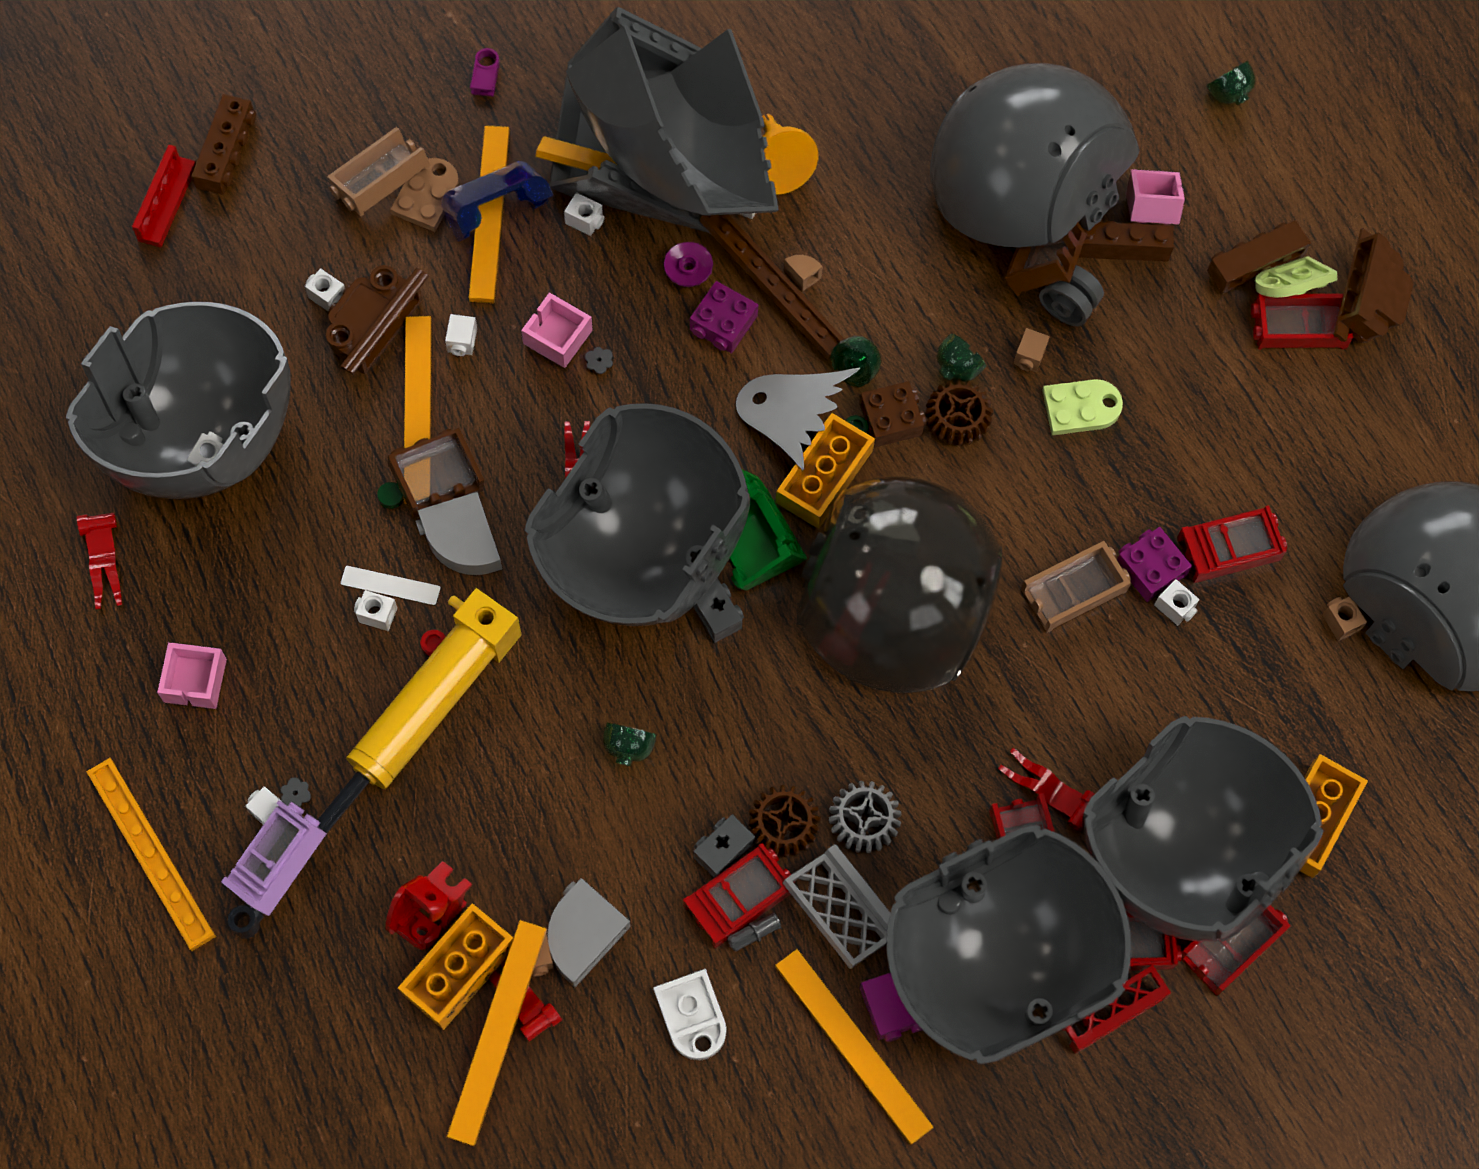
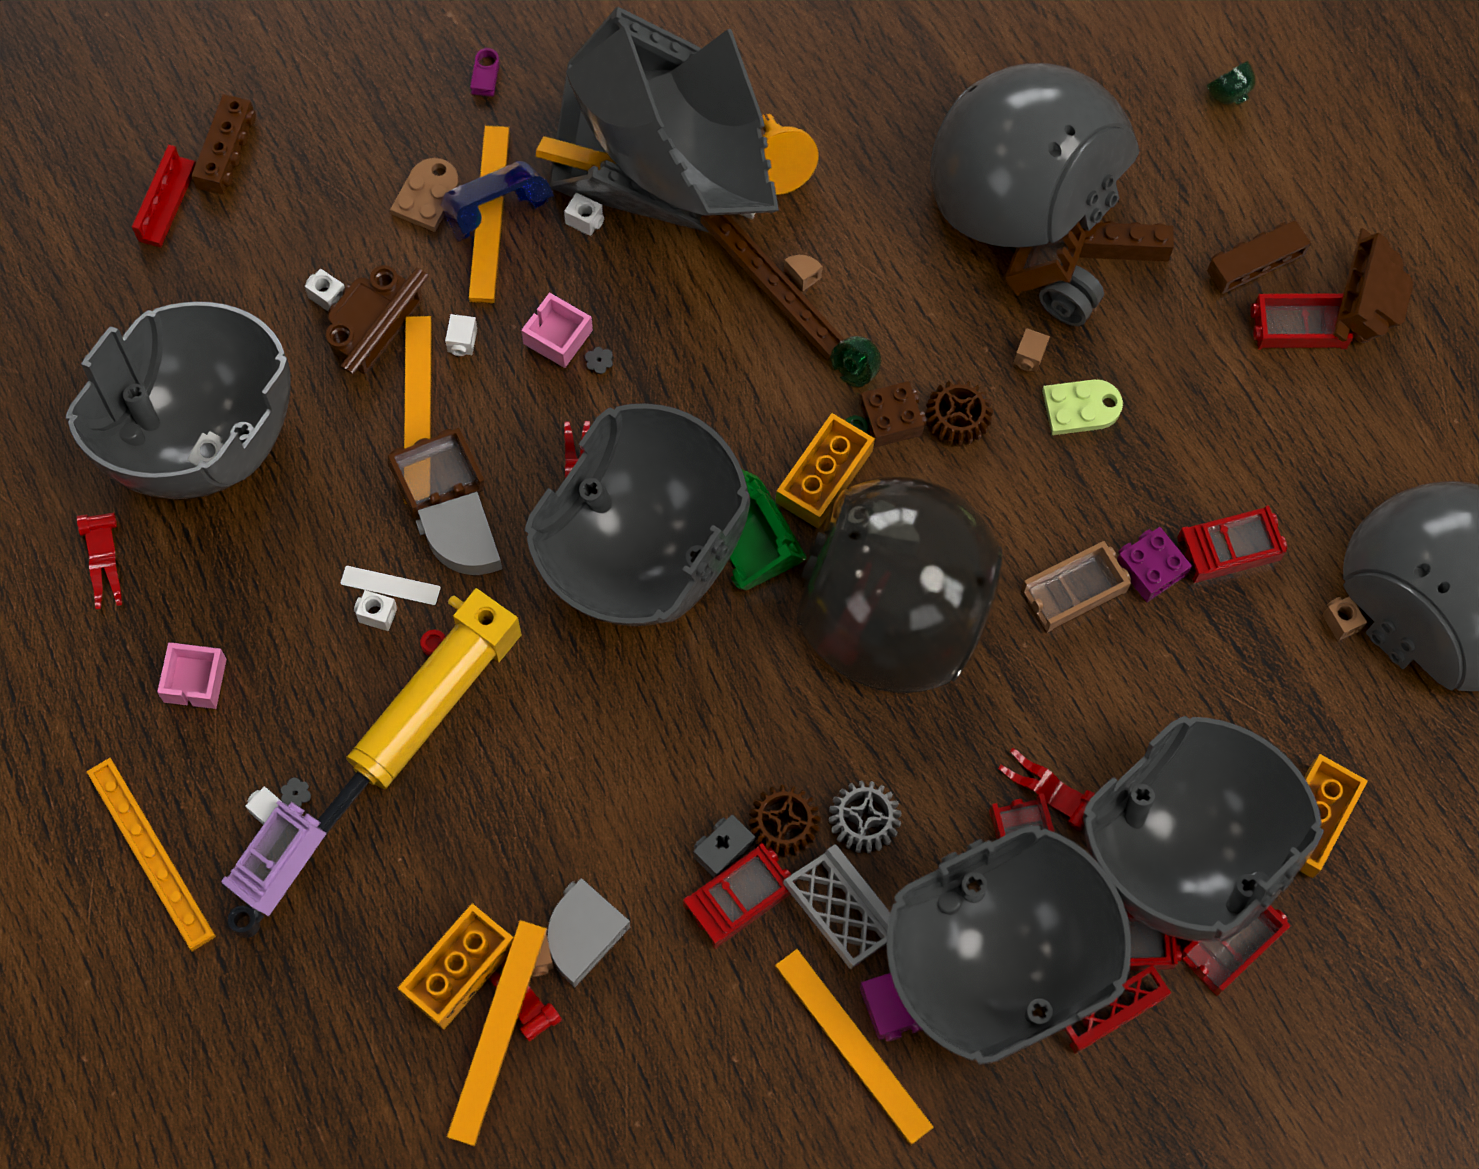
(377, 171): medium nougat door -> none
(390, 495): dark green tile -> none
(434, 897): red piece -> none
(628, 743): clear green cylinder -> none
(690, 255): magenta dish -> none
(692, 1013): white plate -> none
(719, 623): dark grey brick -> none
(723, 317): magenta brick -> none
(754, 932): dark grey axle -> none
(790, 407): light grey piece -> none
(958, 360): clear green cylinder -> none
(1155, 197): bright pink piece -> none
(1177, 592): white brick -> none
(1294, 278): yellowish green plate -> none

